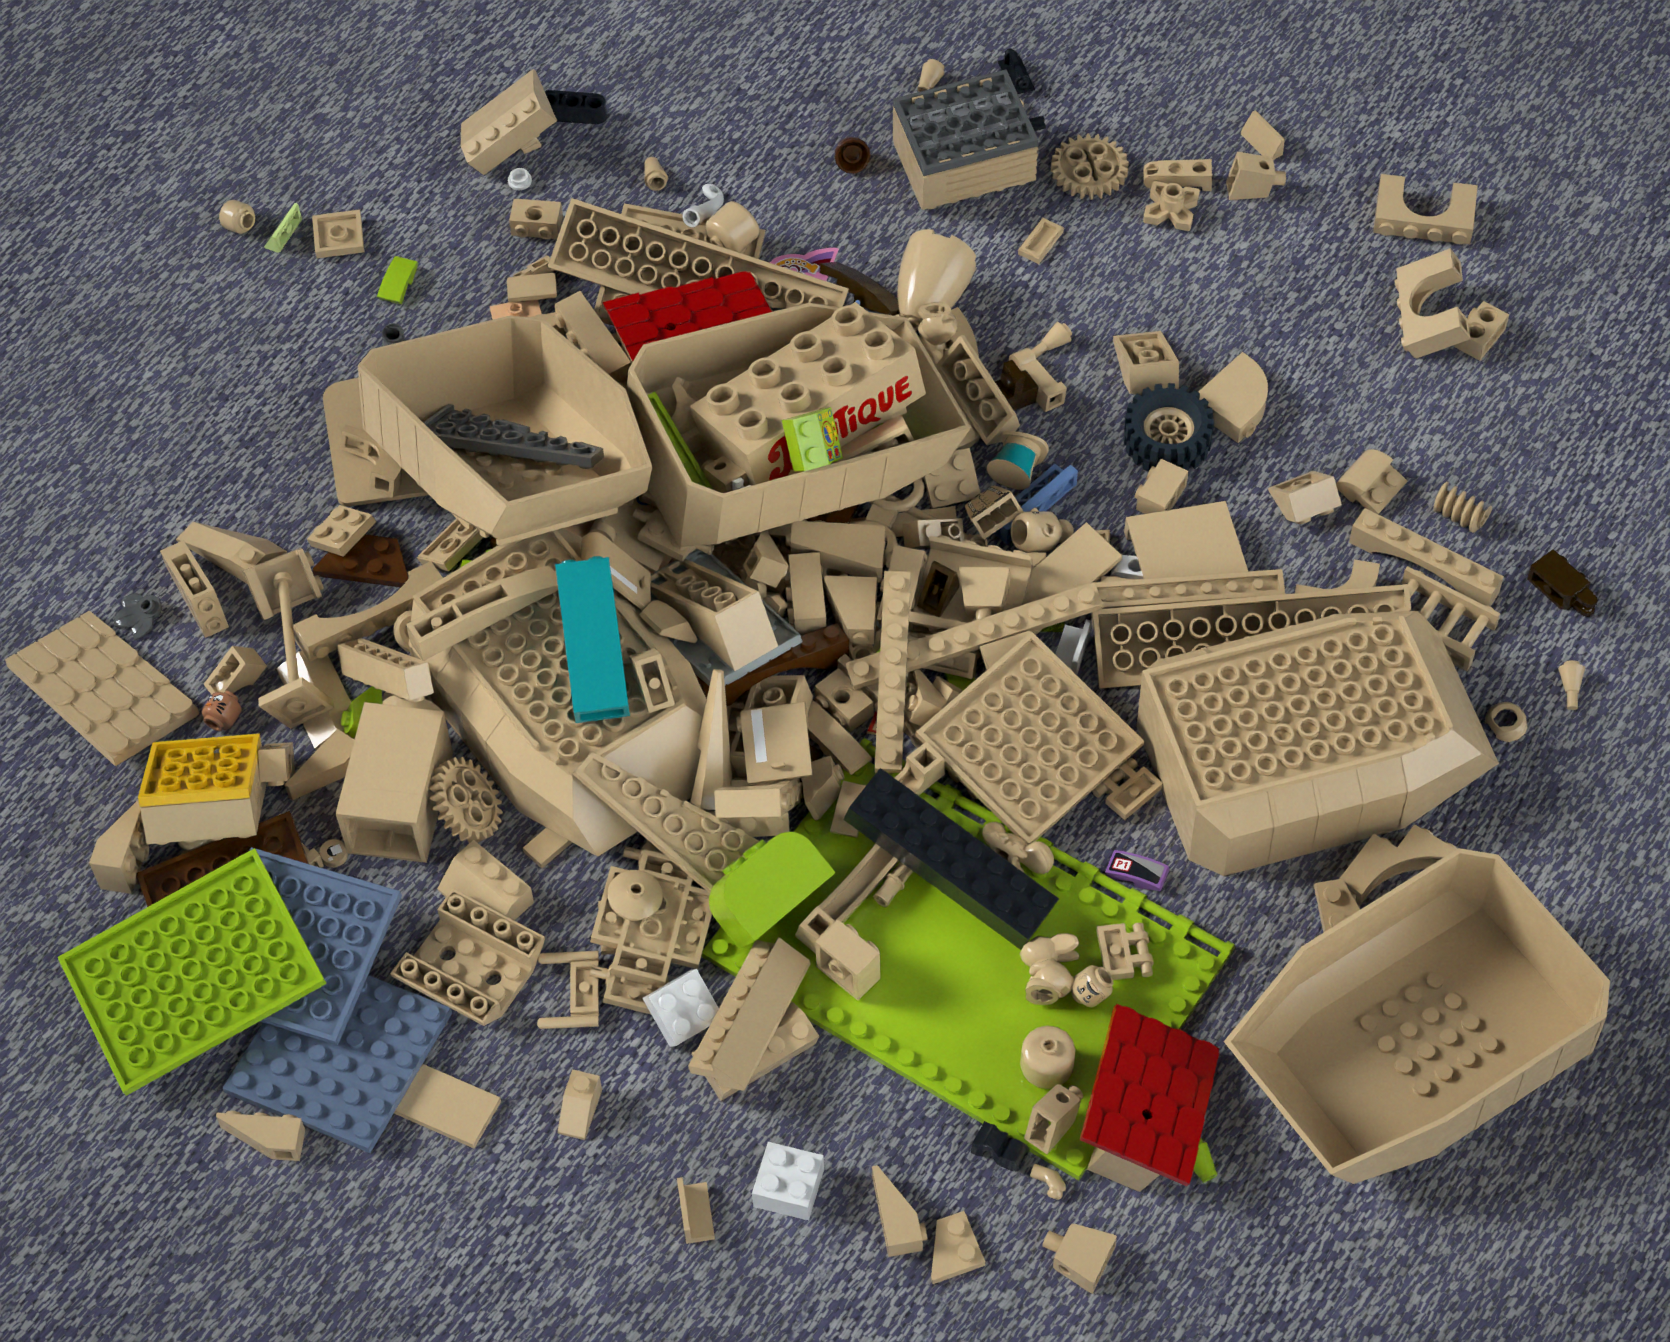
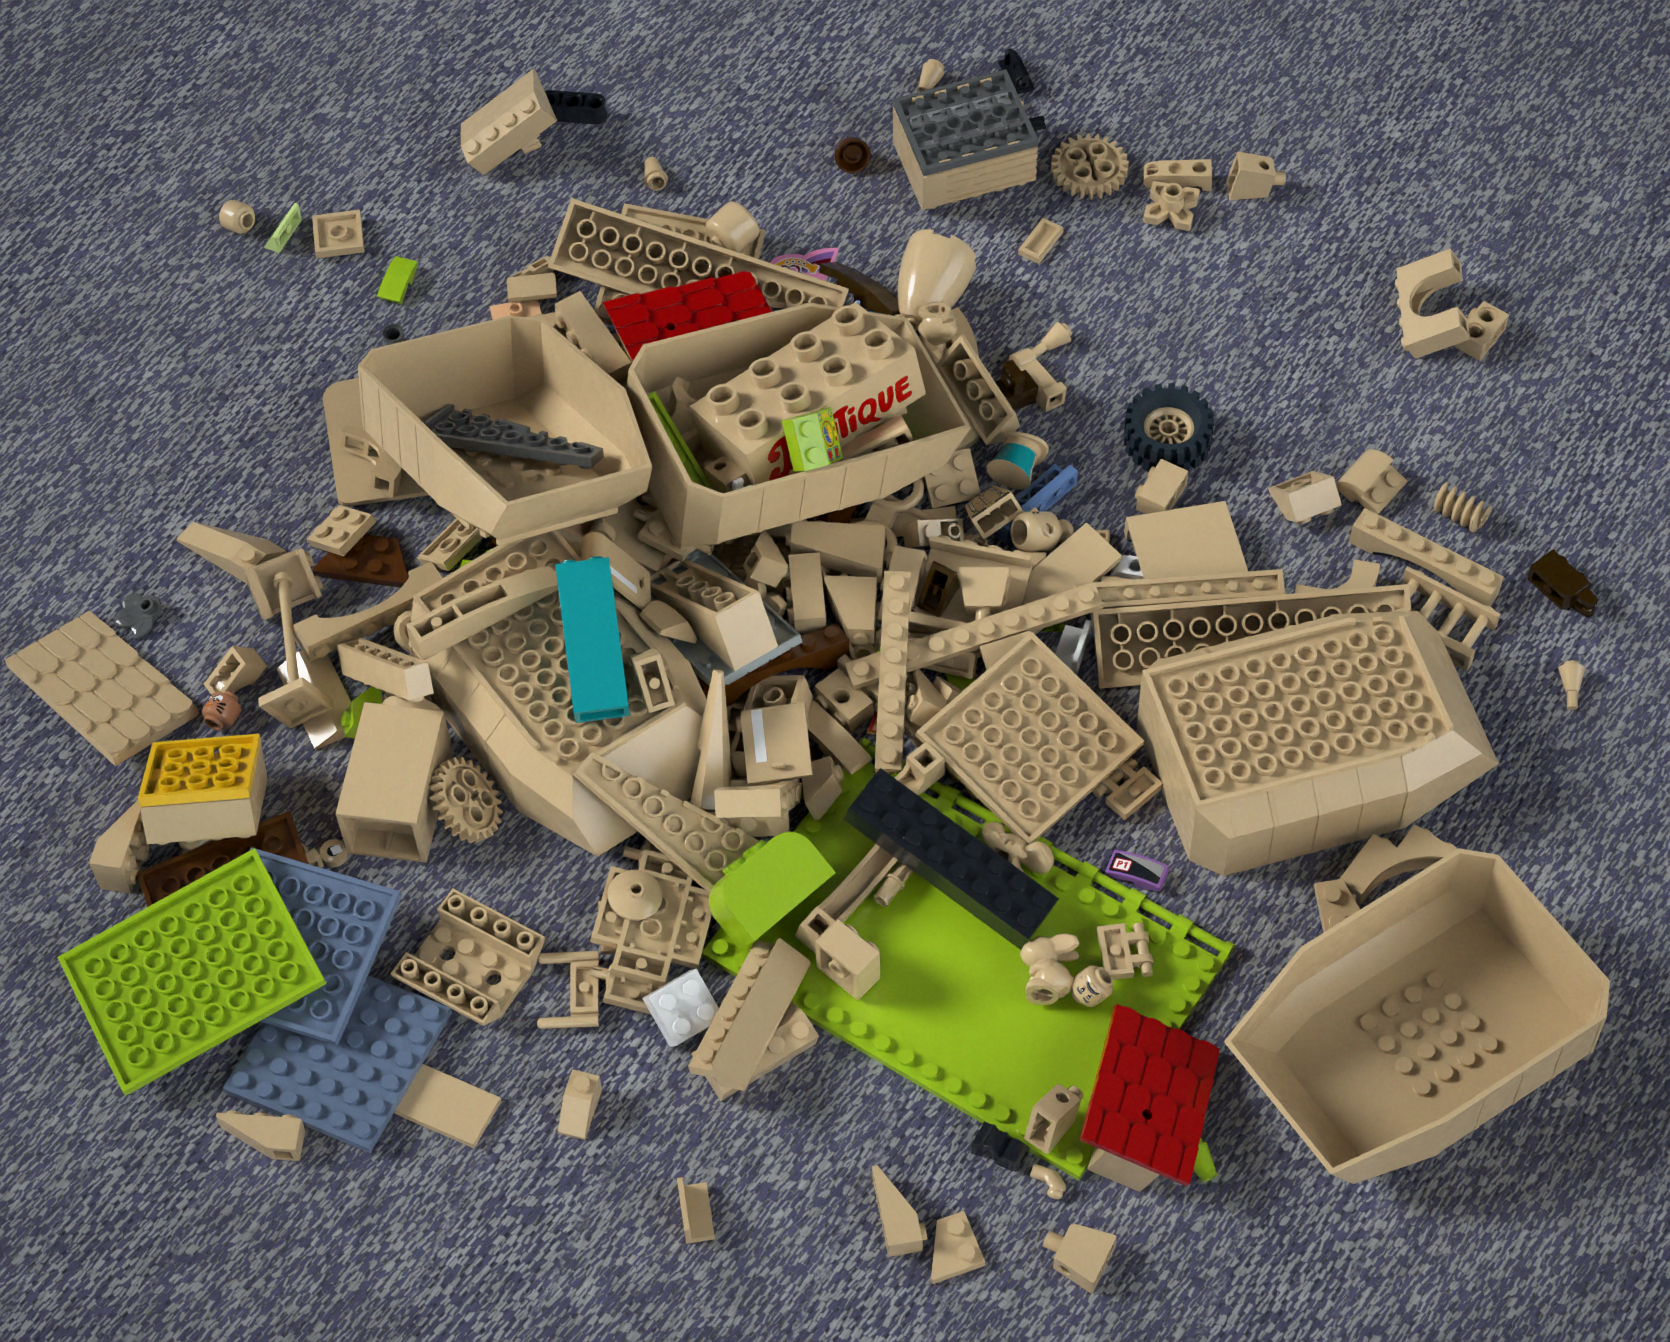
(195, 588): tan slope -> none
(276, 763): tan brick -> none
(323, 767): tan slope -> none
(487, 881): tan slope -> none
(519, 179): white plate -> none
(536, 218): tan brick -> none
(545, 847): tan tile -> none
(697, 214): white plant -> none
(788, 1181): white brick -> none
(847, 795): tan slope -> none
(1047, 1057): tan head -> none
(1146, 361): tan slope -> none
(1237, 397): tan brick -> none
(1263, 136): tan slope -> none
(1396, 219): tan arch -> none
(1507, 733): tan piece -> none

